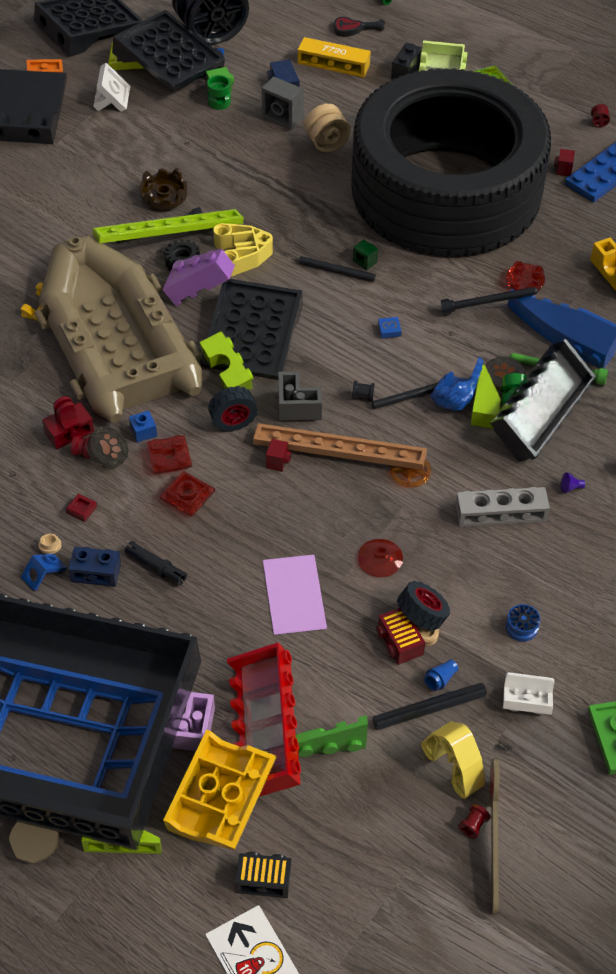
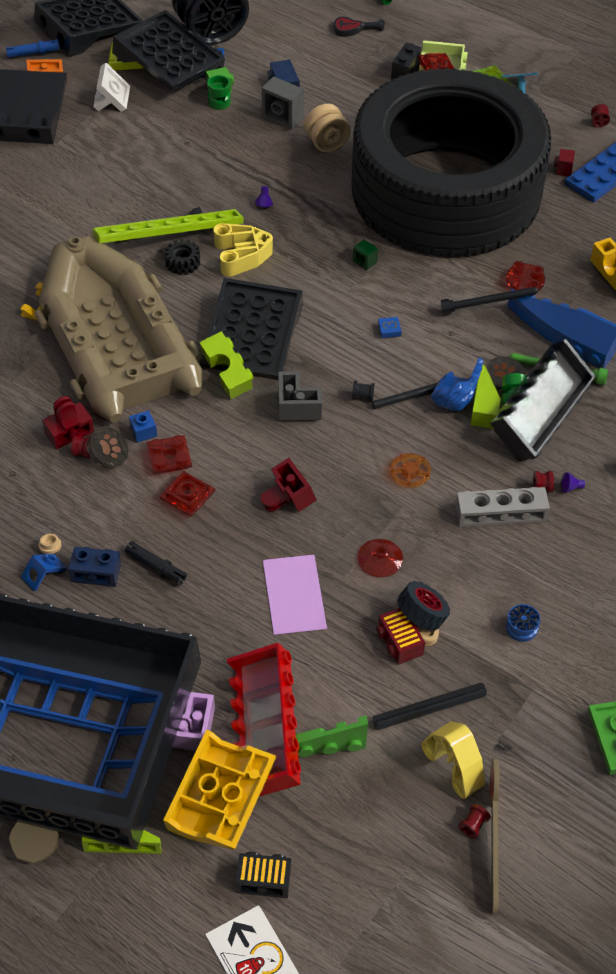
(34, 48): none -> blue pin
(81, 507): dark red tile -> none
(163, 181): dark brown plate -> none
(196, 274): medium lavender wedge -> none
(232, 408): black wheel -> none
(264, 198): none -> dark purple rock
(277, 455): dark red plate -> none
(289, 487): none -> dark red brick
(334, 57): yellow brick -> none
(337, 268): black bar -> none
(343, 446): medium nougat plate -> none
(435, 60): none -> clear red piece
(439, 676): blue cone -> none
(521, 79): none -> dark azure shield
(528, 693): white bracket -> none
(544, 480): none -> dark red wheel

